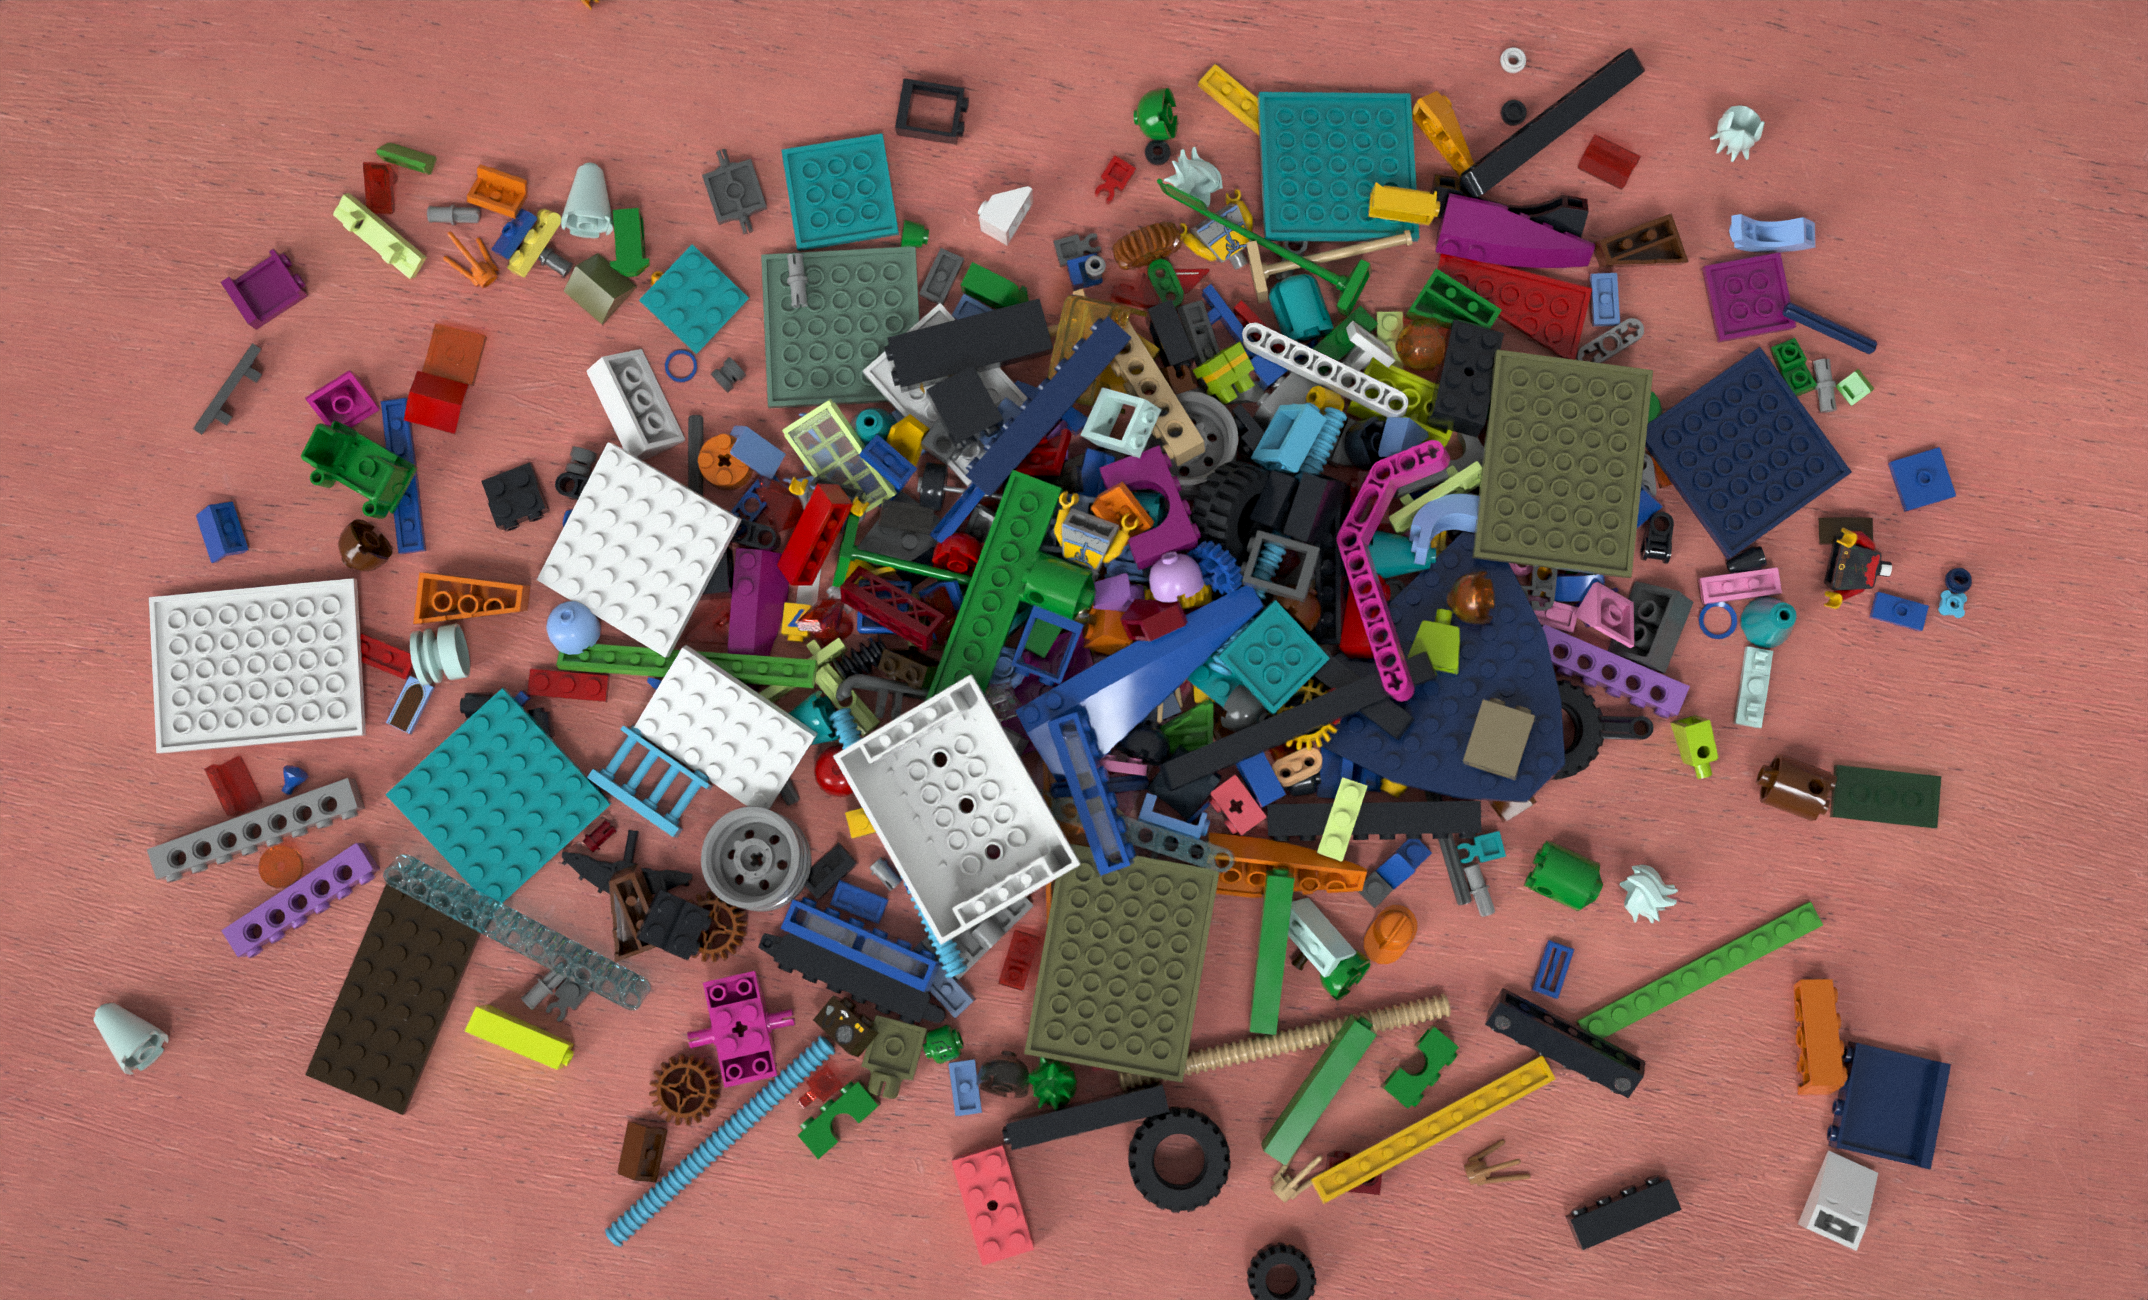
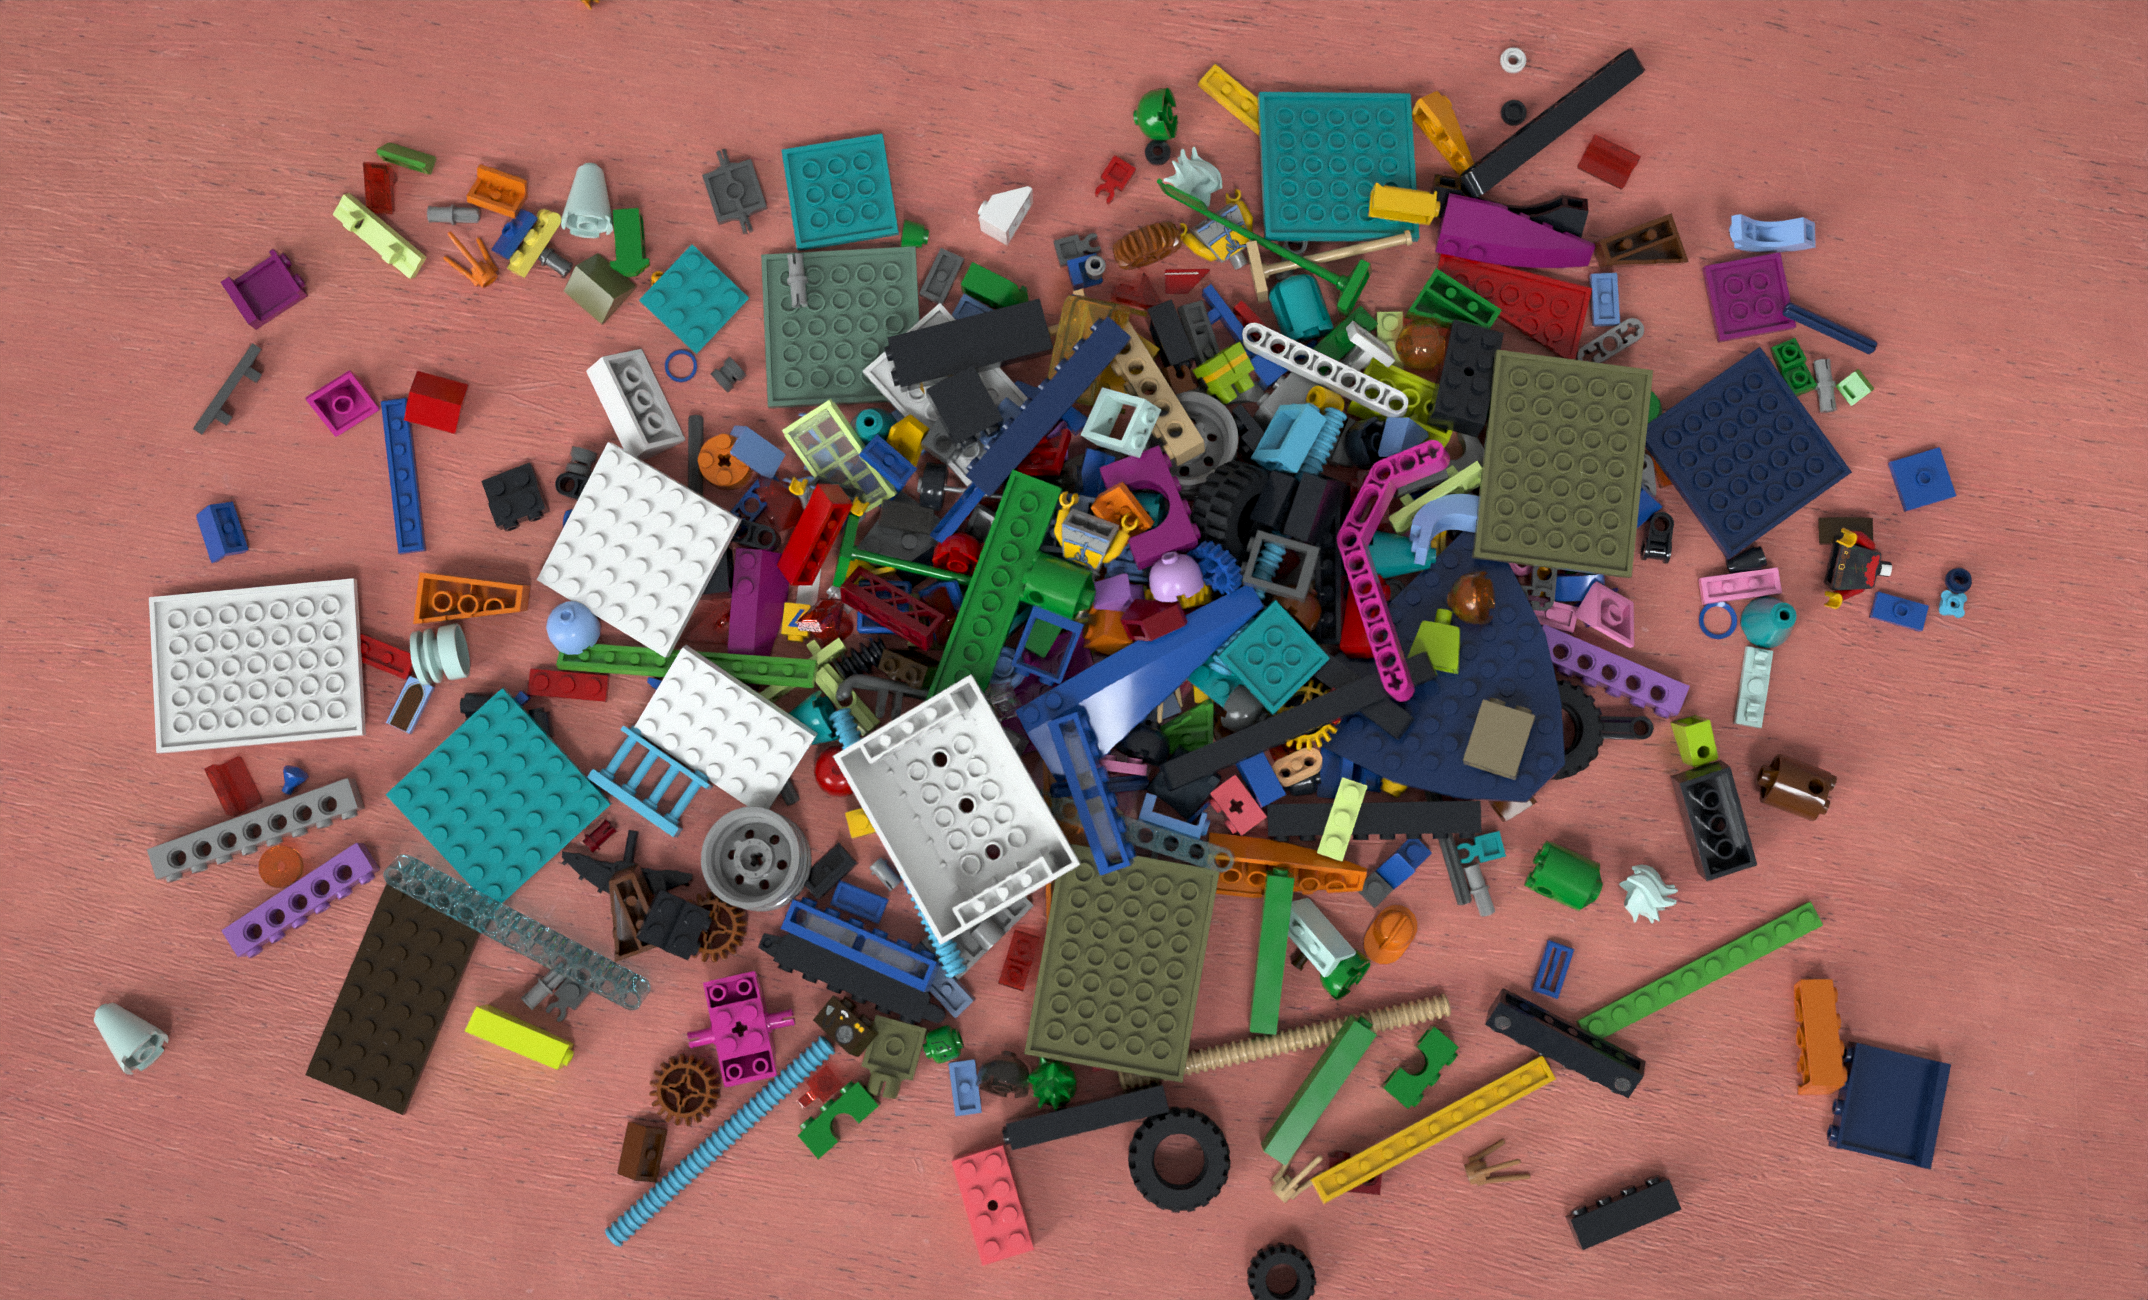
(359, 464): green container -> none
(362, 547): reddish brown cylinder -> none
(454, 354): clear orange tile -> none
(935, 90): black window -> none
(1168, 283): green plate -> none
(1657, 626): dark grey slope -> none
(1714, 820): none -> black brick
(1738, 130): light aqua hair -> none
(1840, 1201): white slope -> none
(1886, 796): clear green tile -> none

